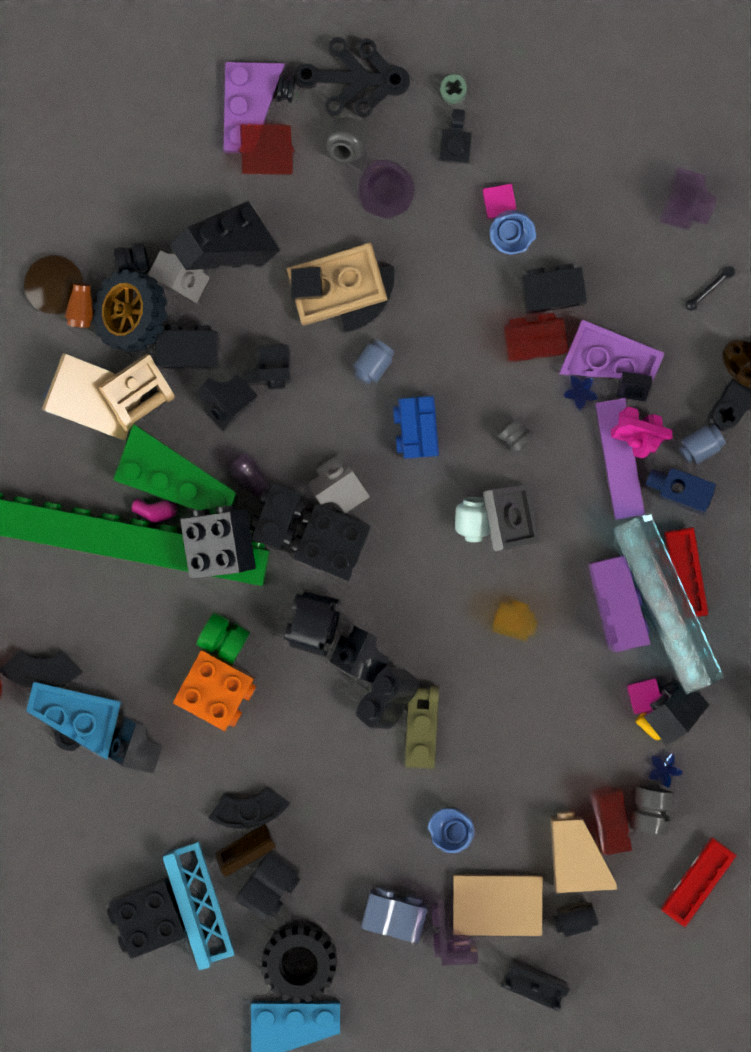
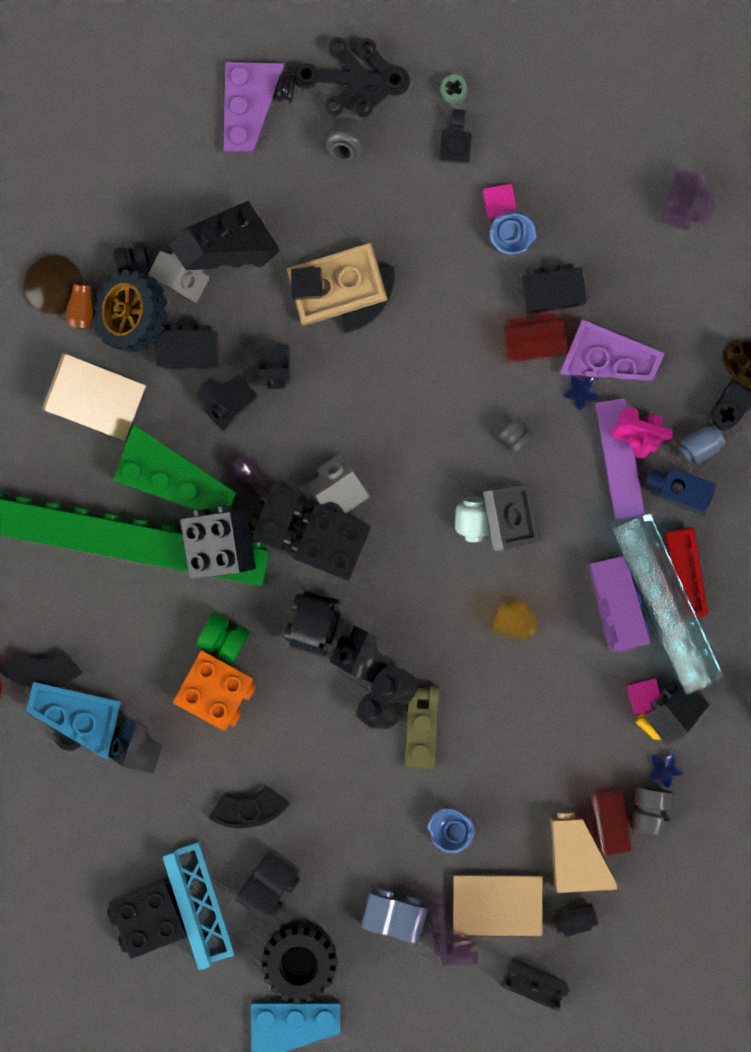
(132, 384): tan plate -> none
(155, 512): dark pink arm -> none
(245, 850): dark brown tile -> none
(266, 149): clear red piece -> none
(373, 362): sand blue brick -> none
(386, 189): clear purple hat -> none
(417, 426): blue brick -> none
(634, 386): black tile -> none
(698, 882): red plate -> none
(727, 272): black hinge -> none

